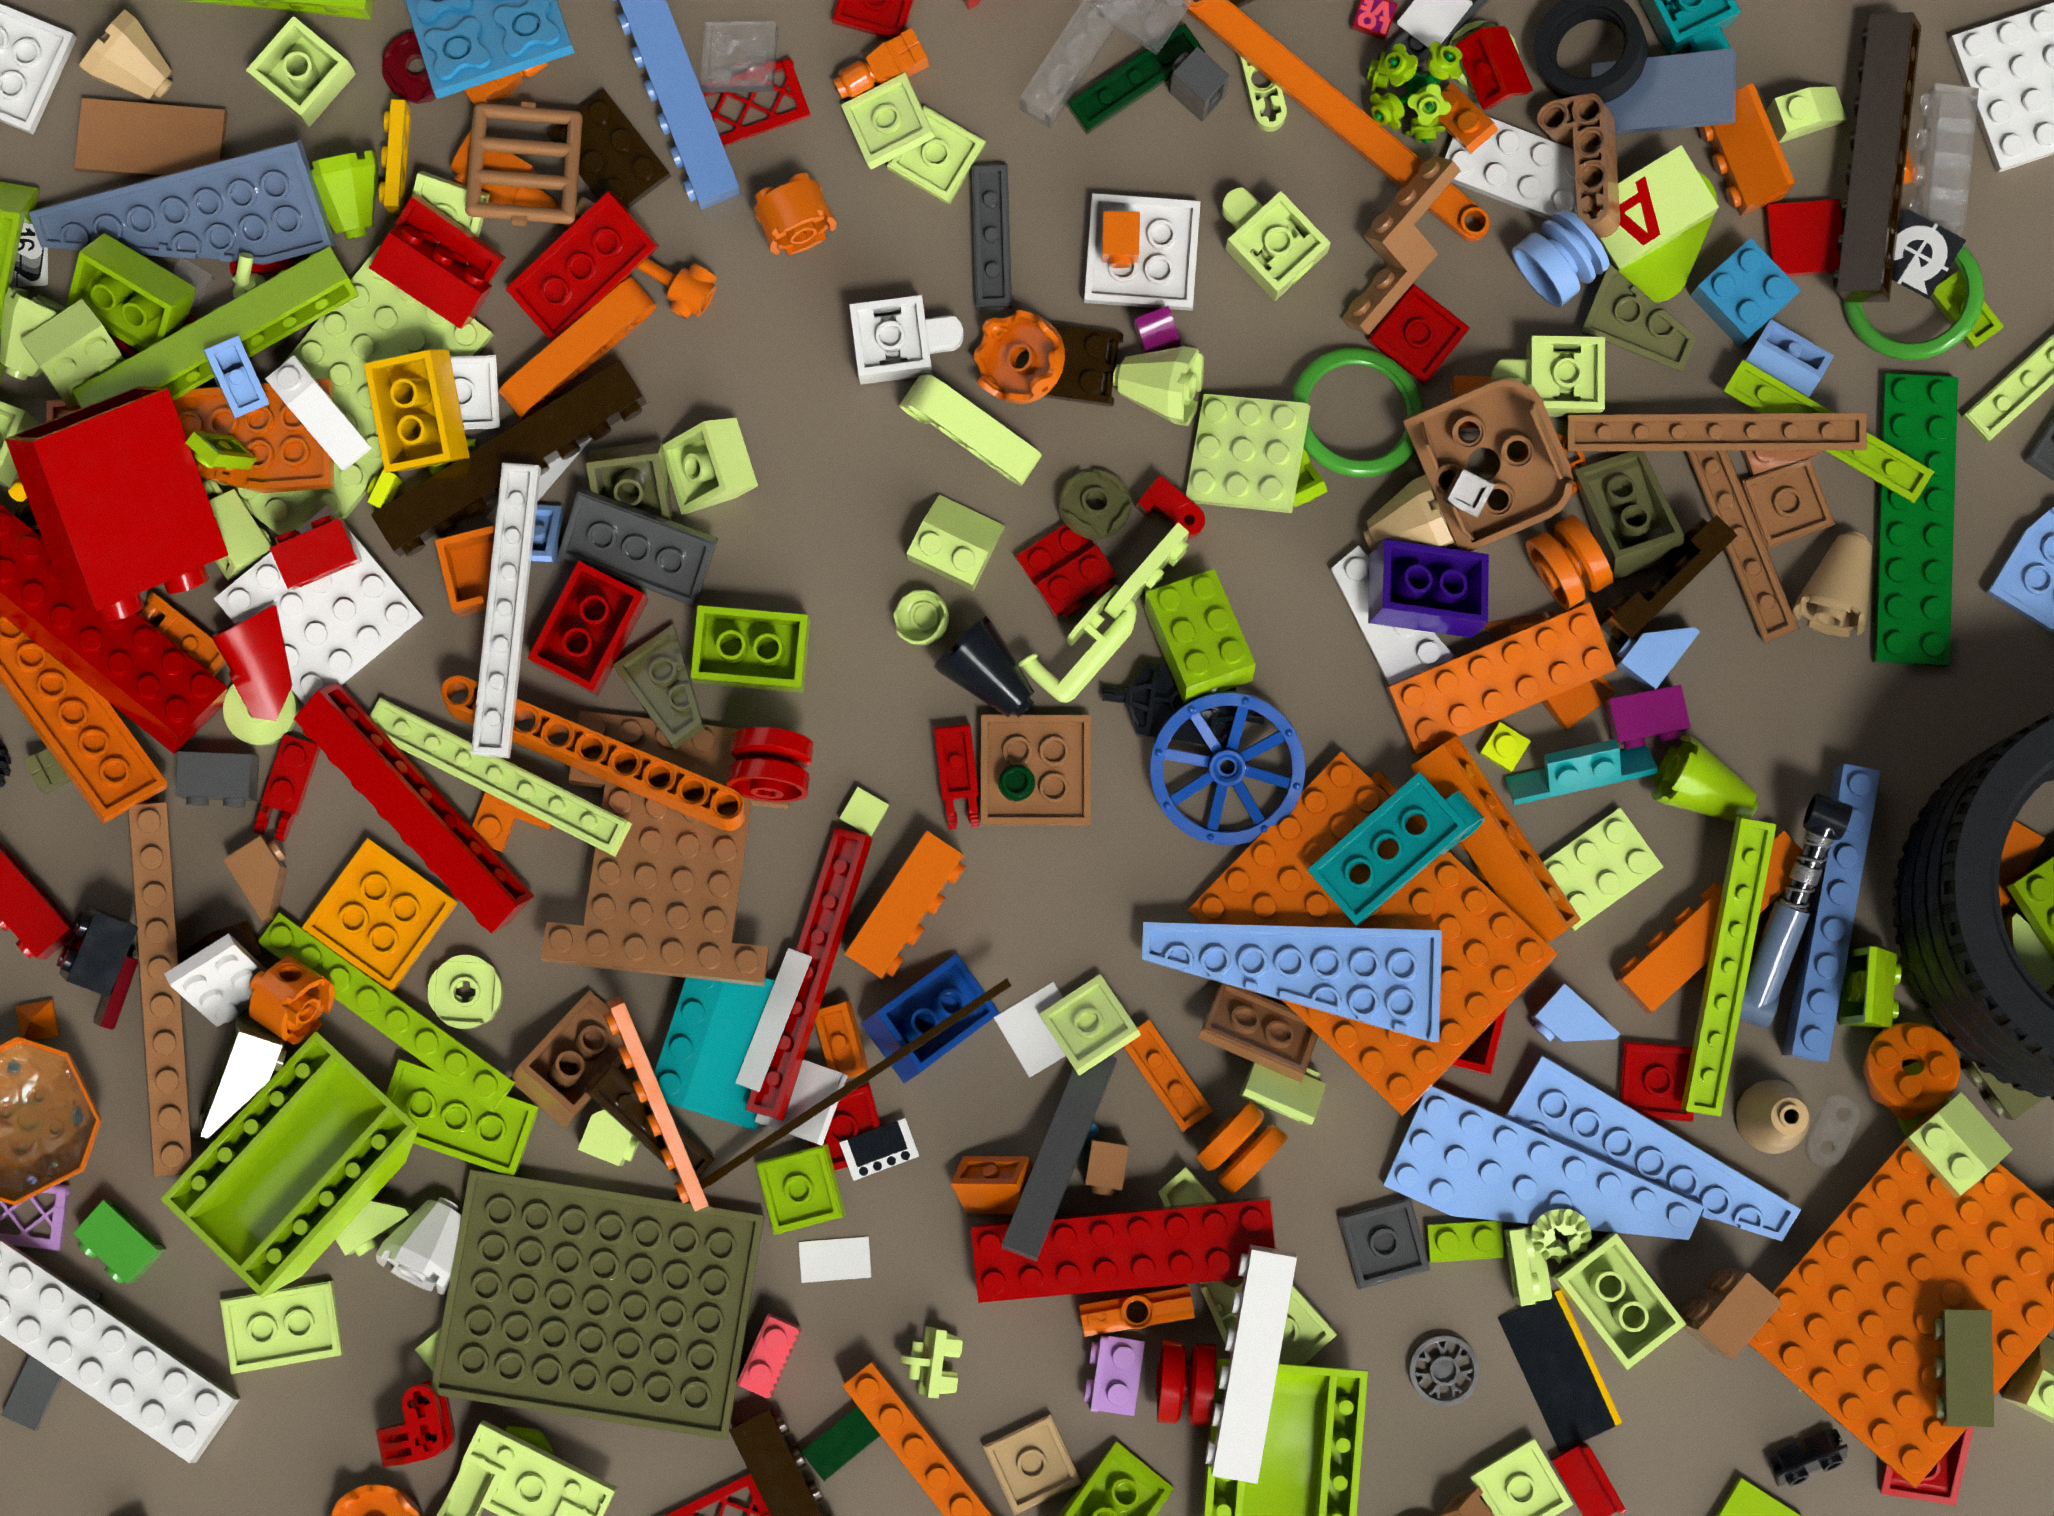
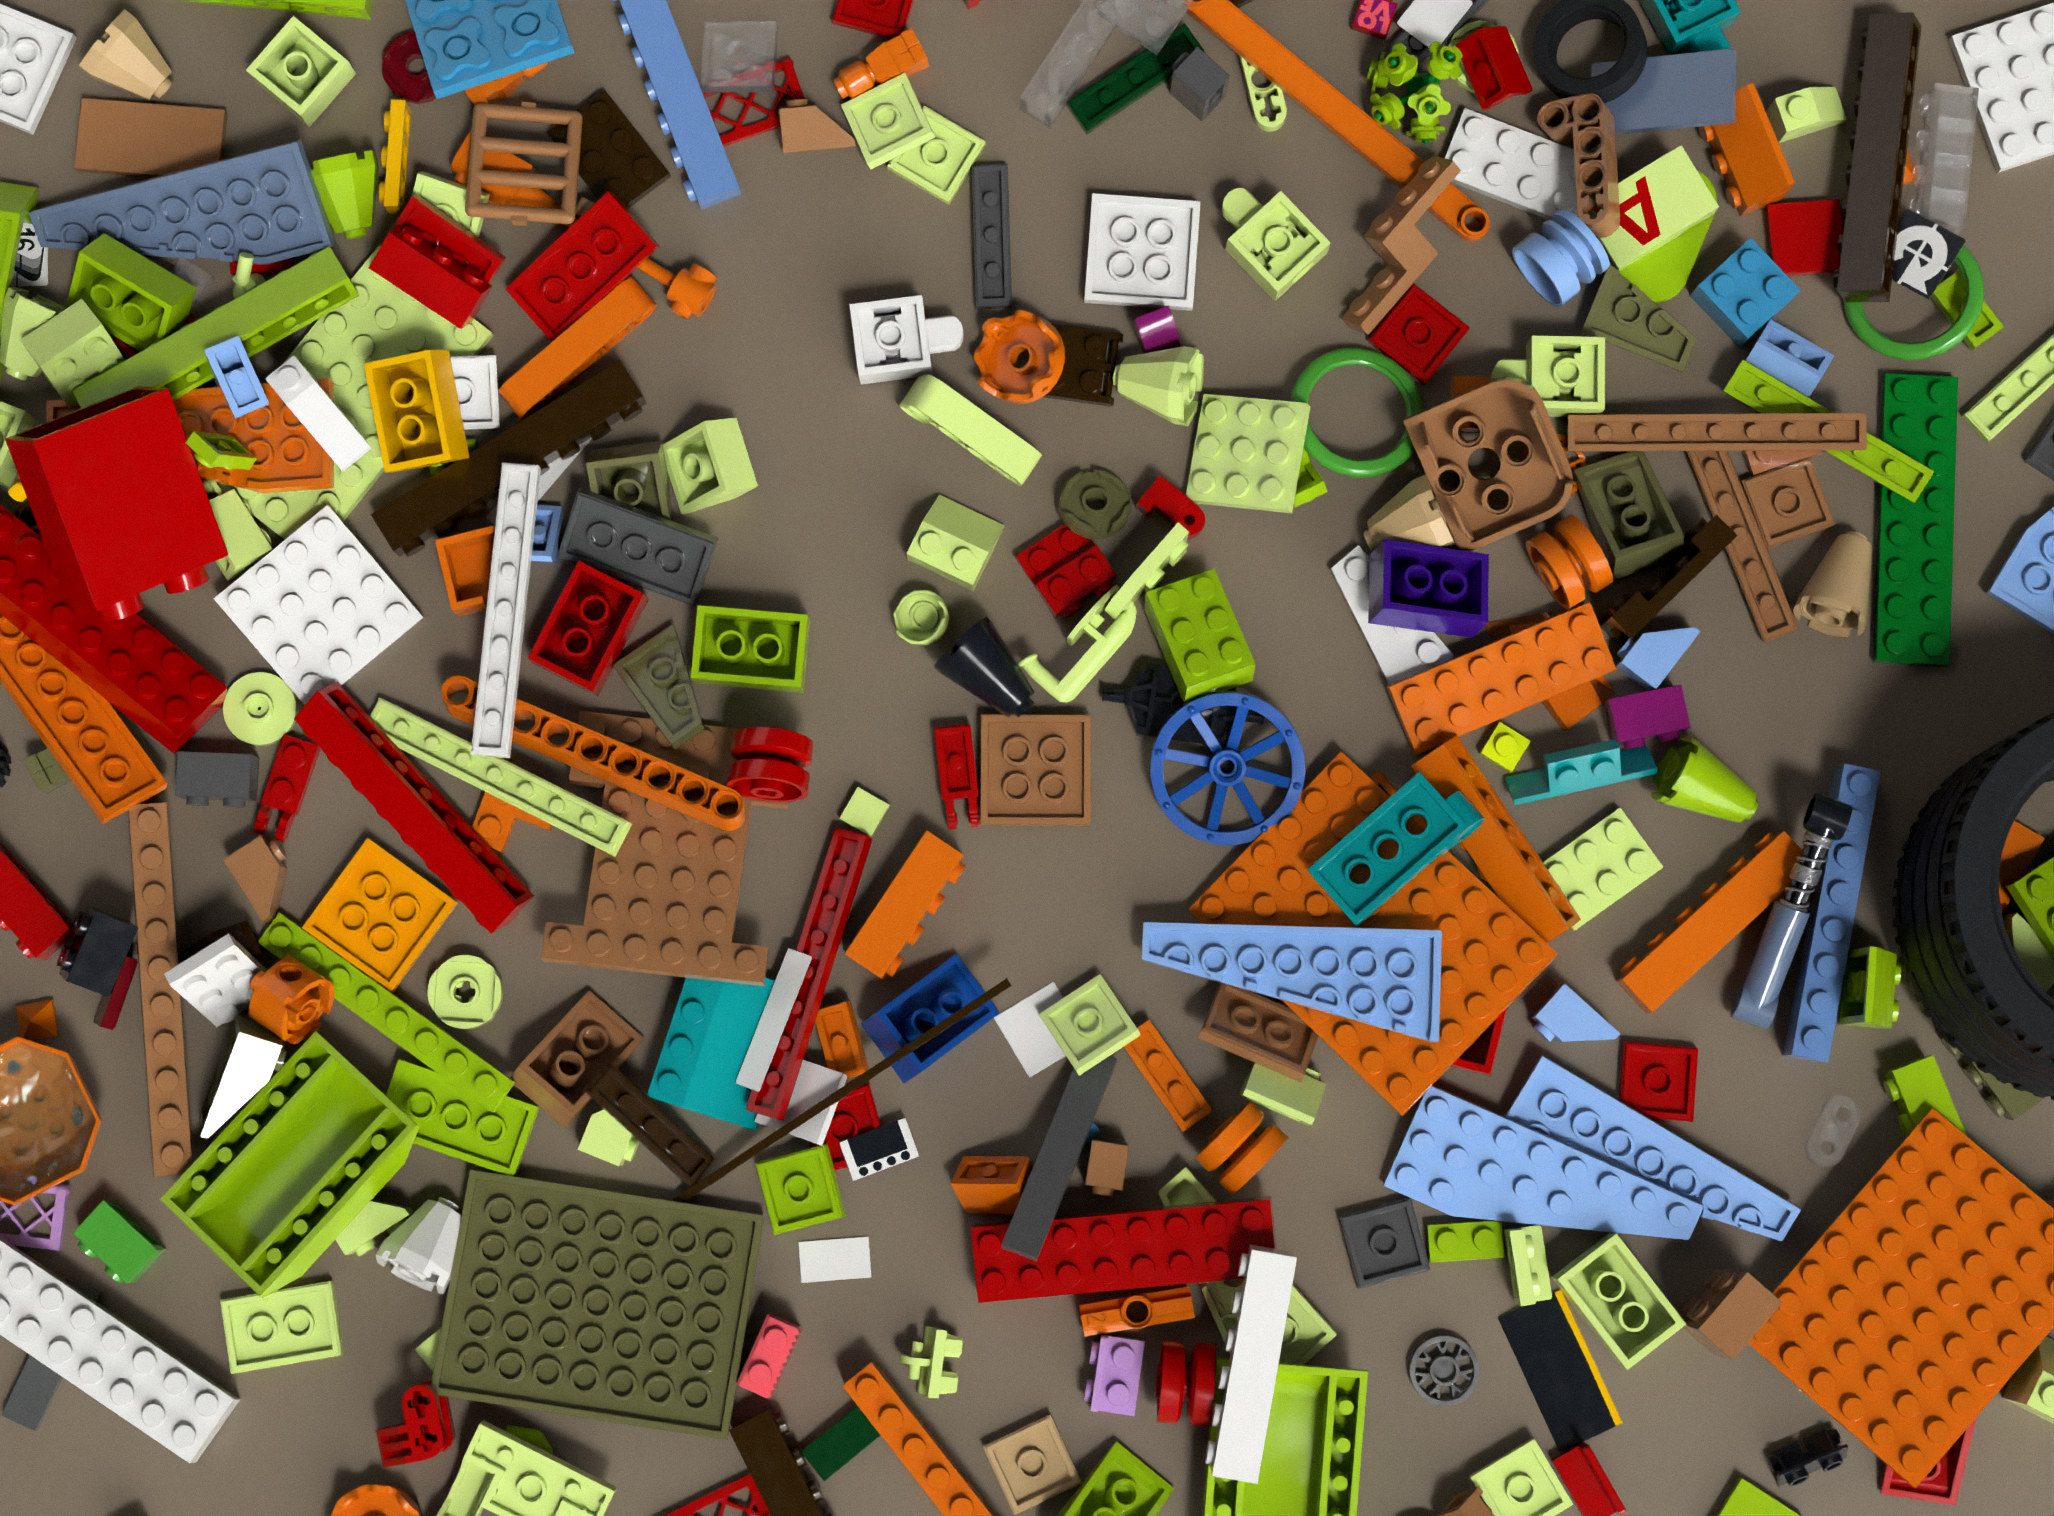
(183, 633): orange plate -> none
(257, 662): red panel -> none
(315, 553): red brick -> none
(383, 489): neon yellow plate -> none
(648, 1090): plate -> none
(794, 215): orange brick -> none
(810, 128): none -> medium nougat slope
(1016, 782): dark green plate -> none
(1120, 238): orange brick -> none
(1465, 120): orange plate -> none
(1468, 492): plate -> none
(1568, 1223): yellowish green gear -> none
(1728, 966): lime plate -> none
(1772, 1116): tan cone -> none
(1904, 1092): orange plate -> none
(1958, 1145): yellowish green slope -> none
(1964, 1368): olive brick -> none

